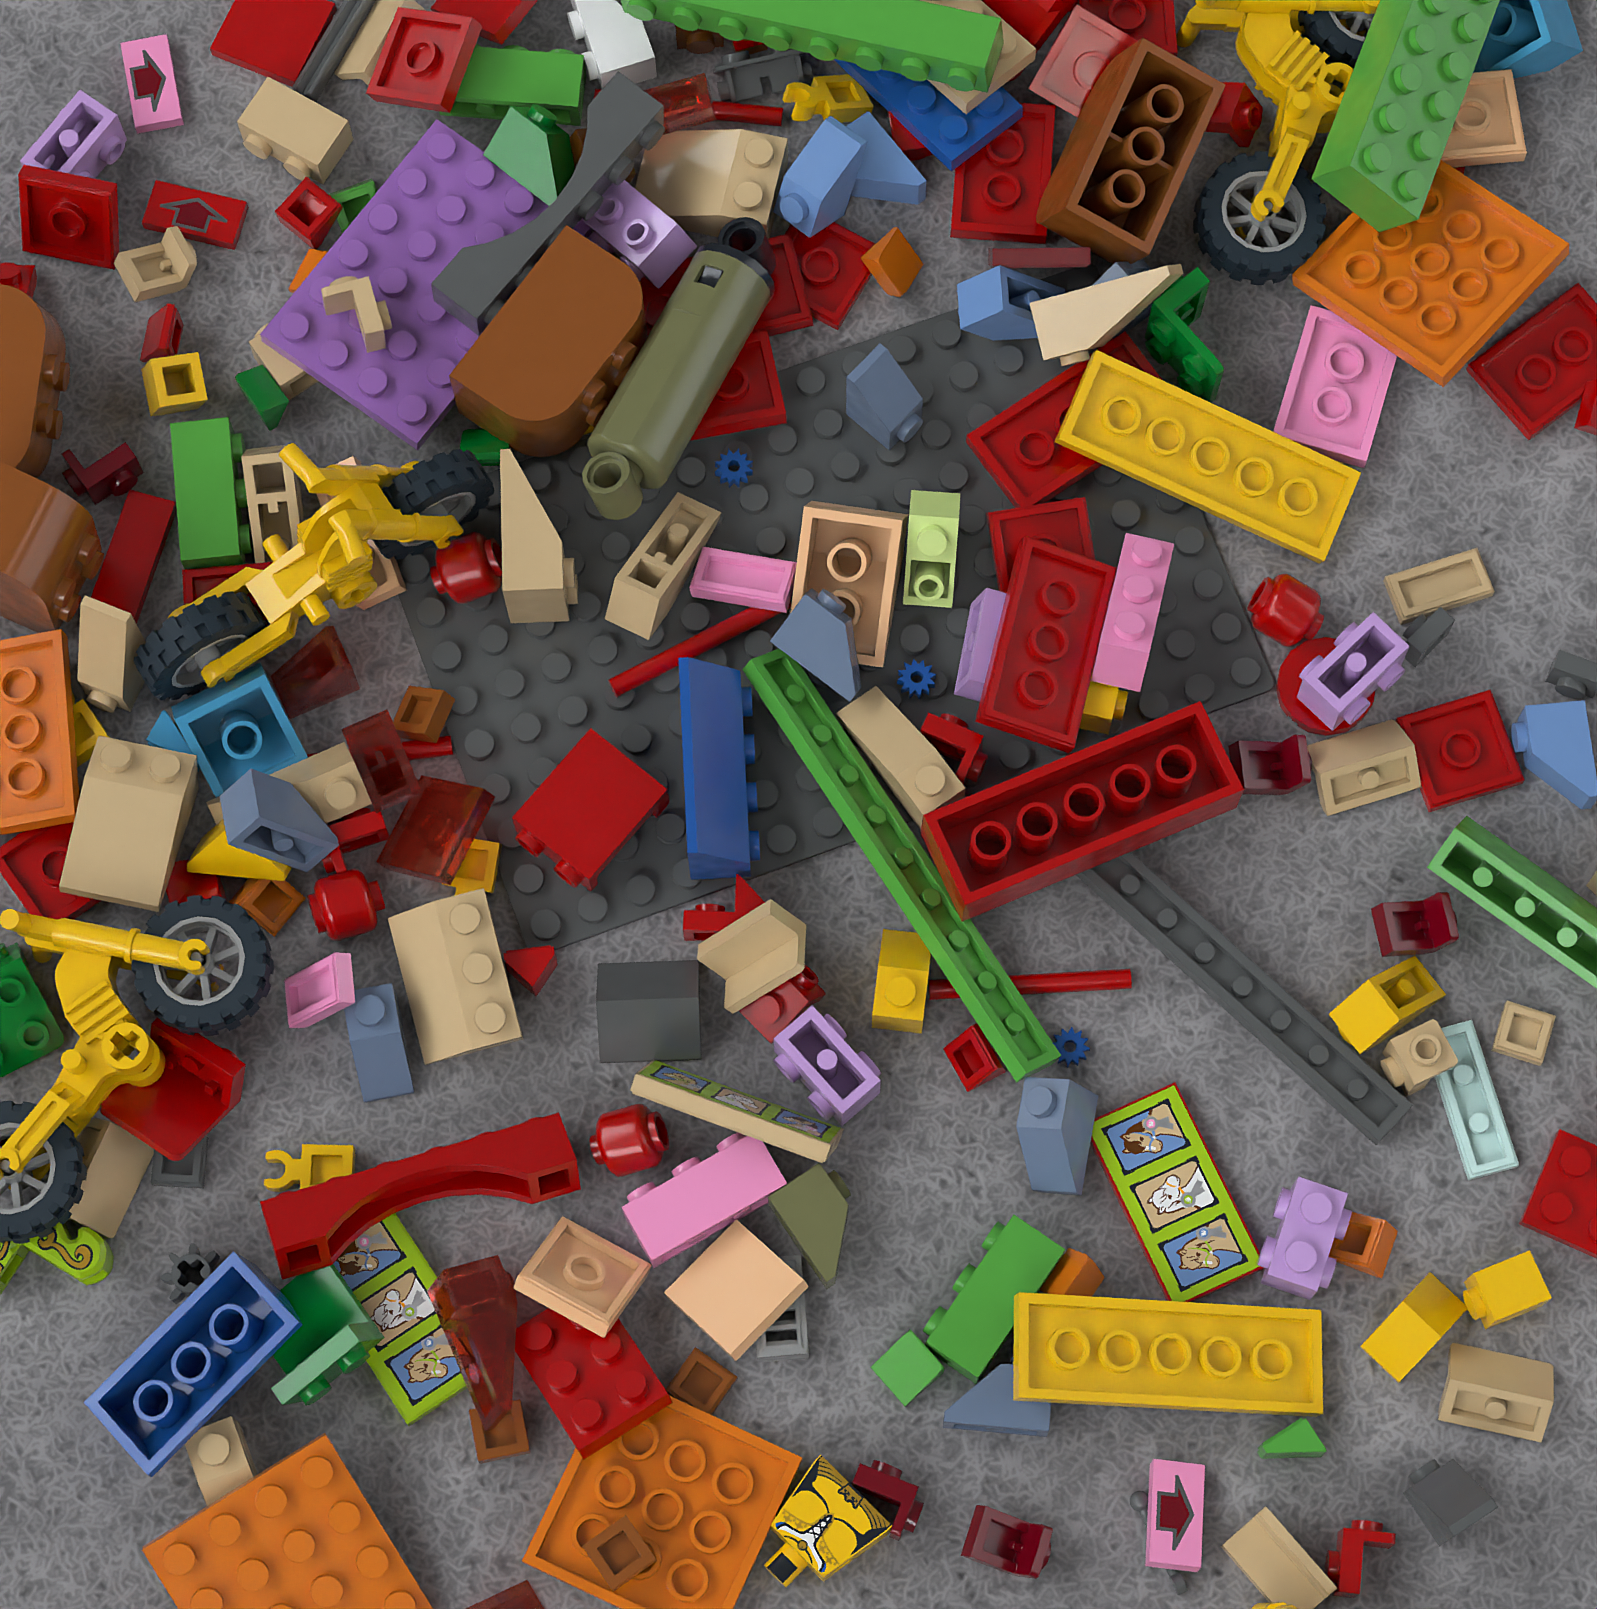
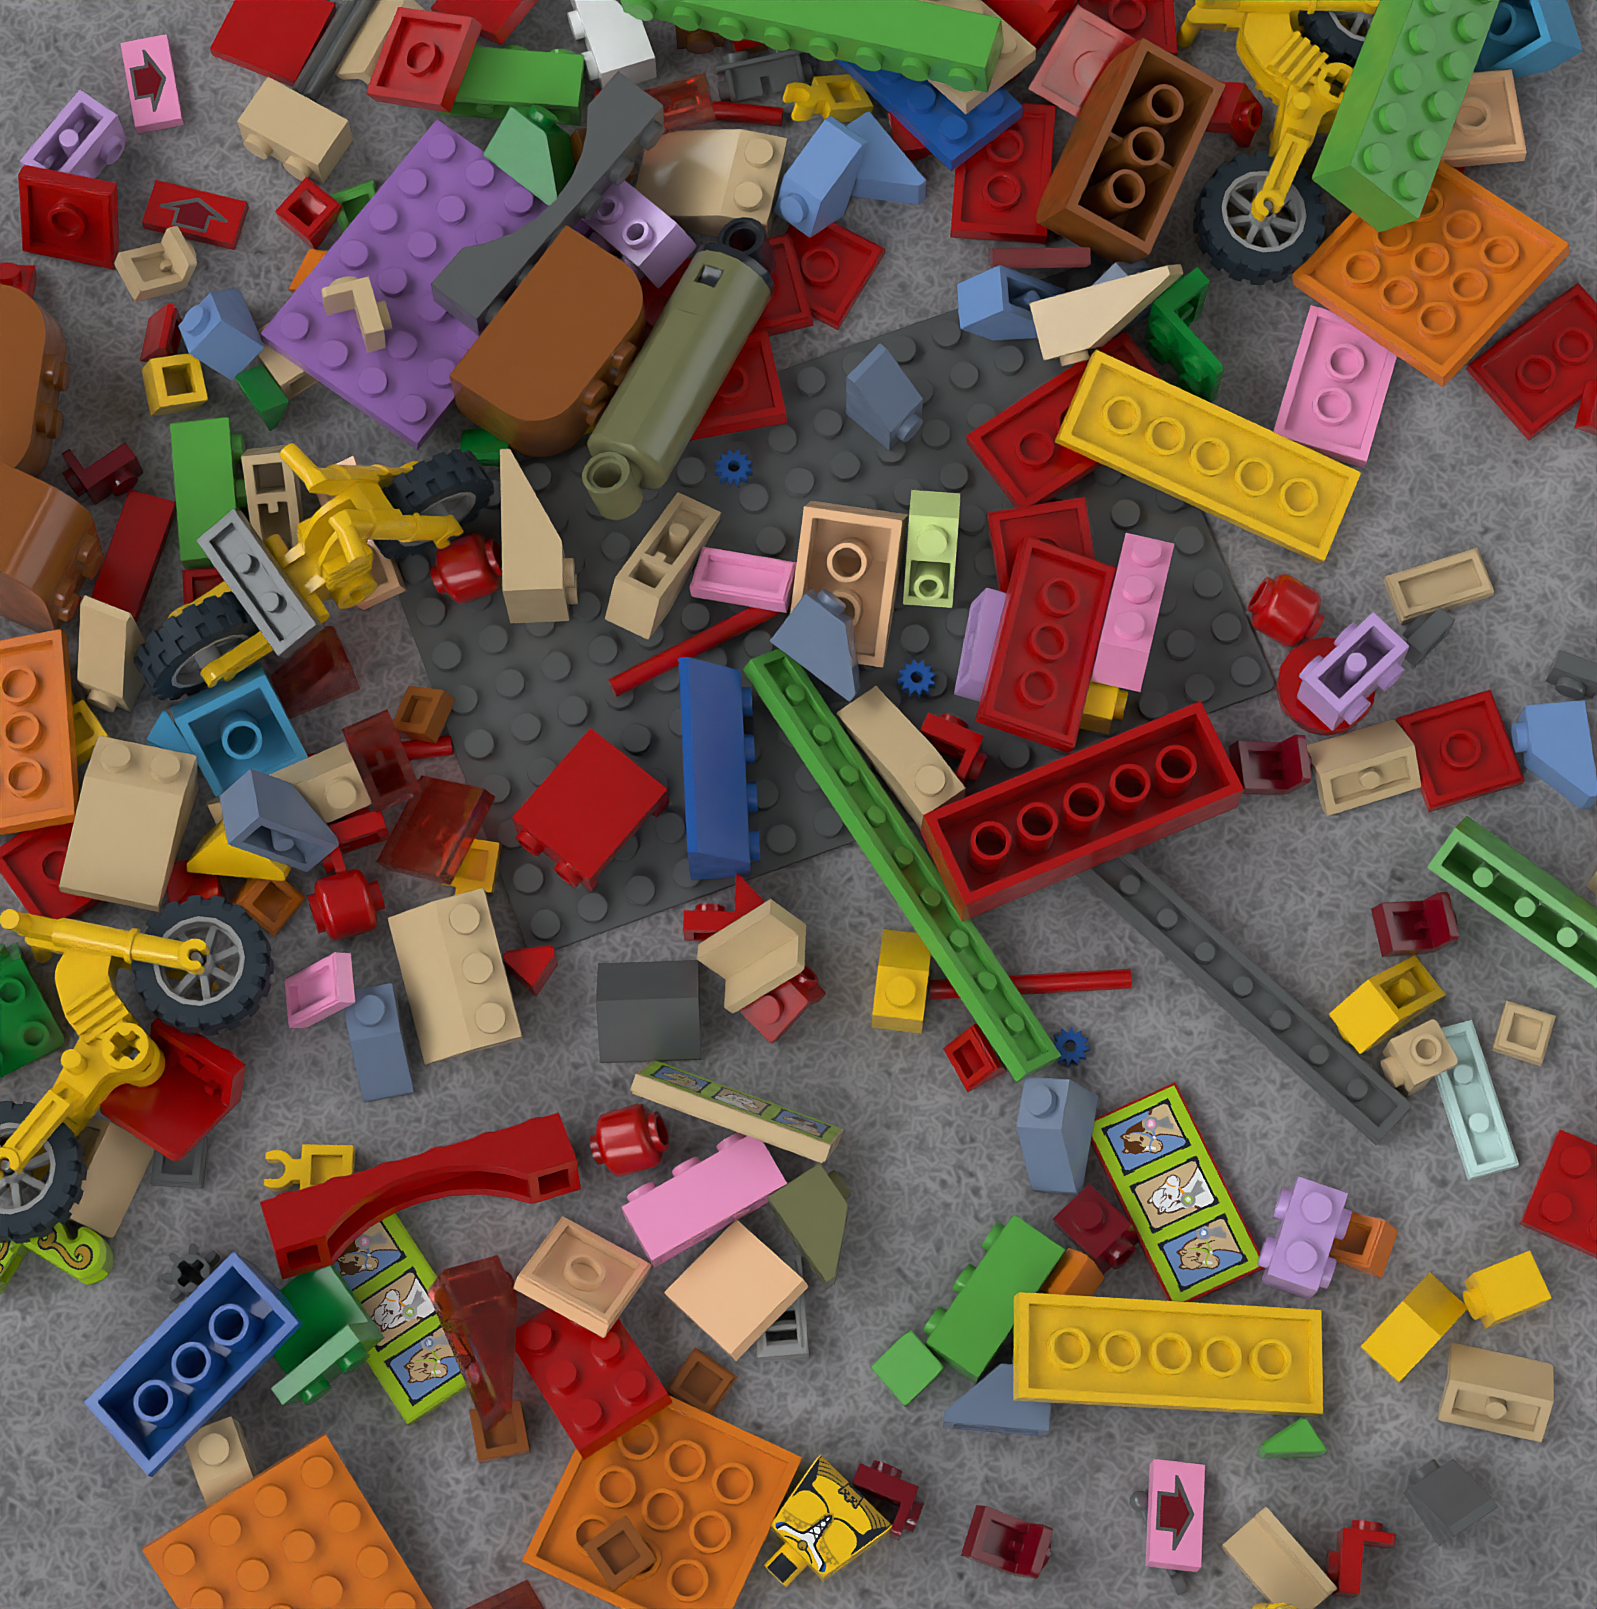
(222, 332): none -> medium blue slope
(259, 583): none -> plate
(831, 1070): lavender brick -> none
(893, 263): orange slope -> none
(1097, 1229): none -> dark red bracket

